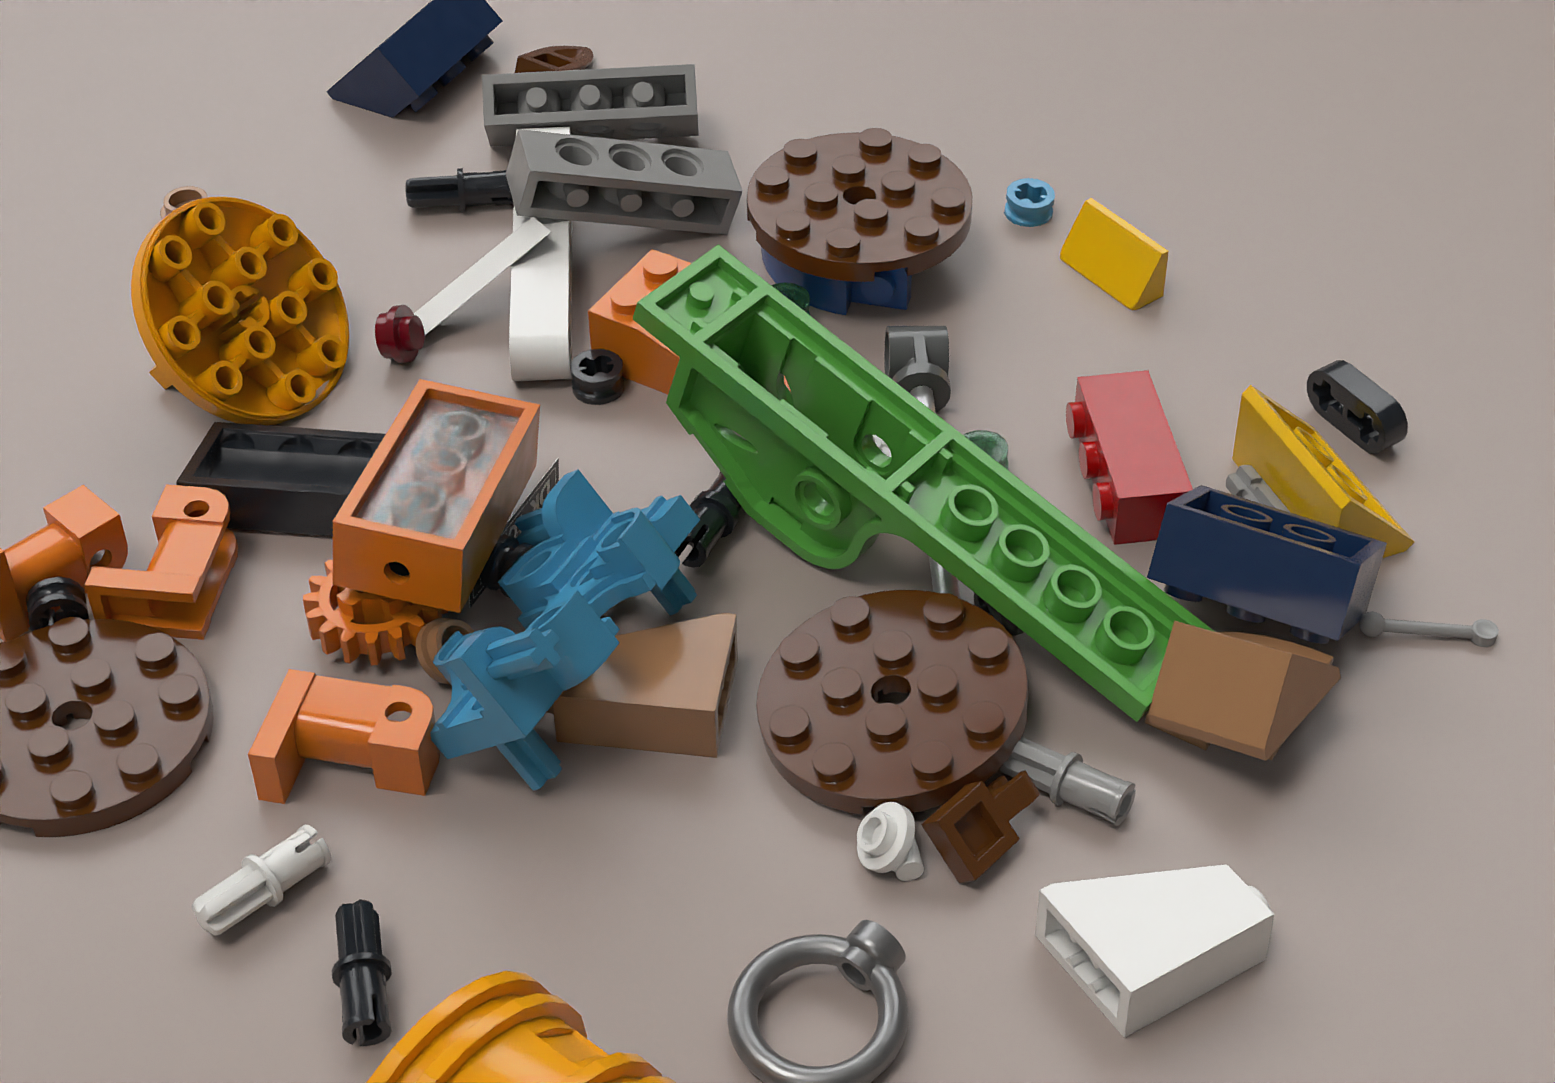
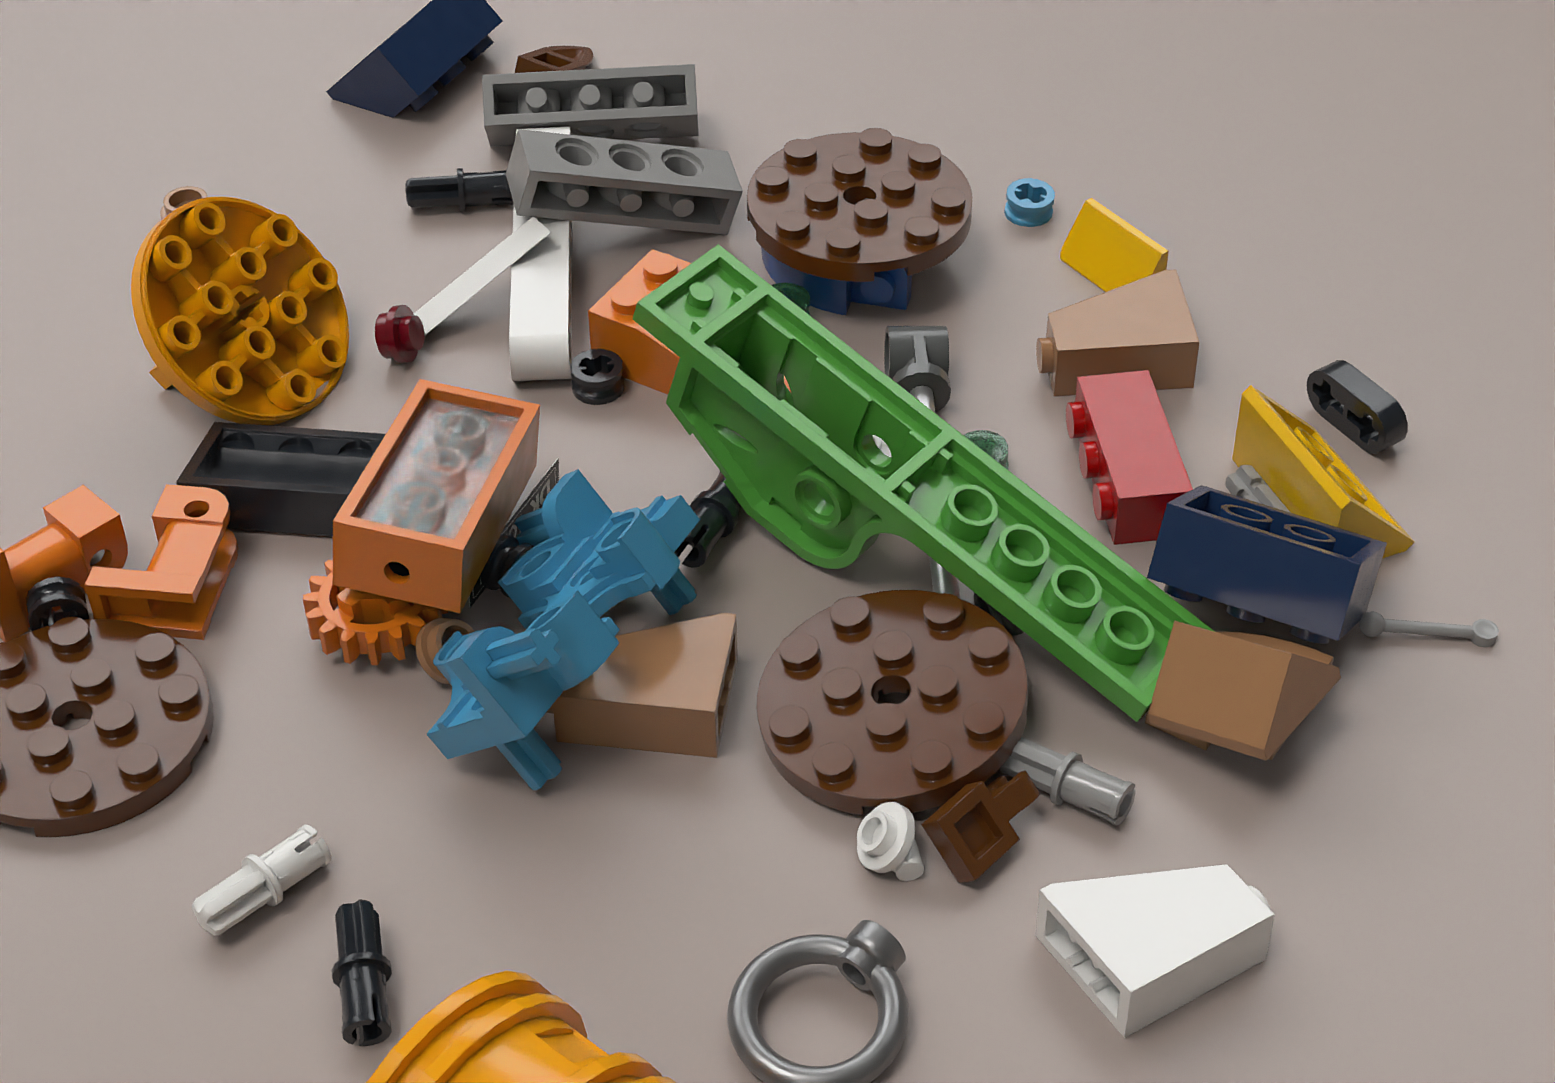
(347, 726): orange piece -> none
(1120, 332): none -> slope

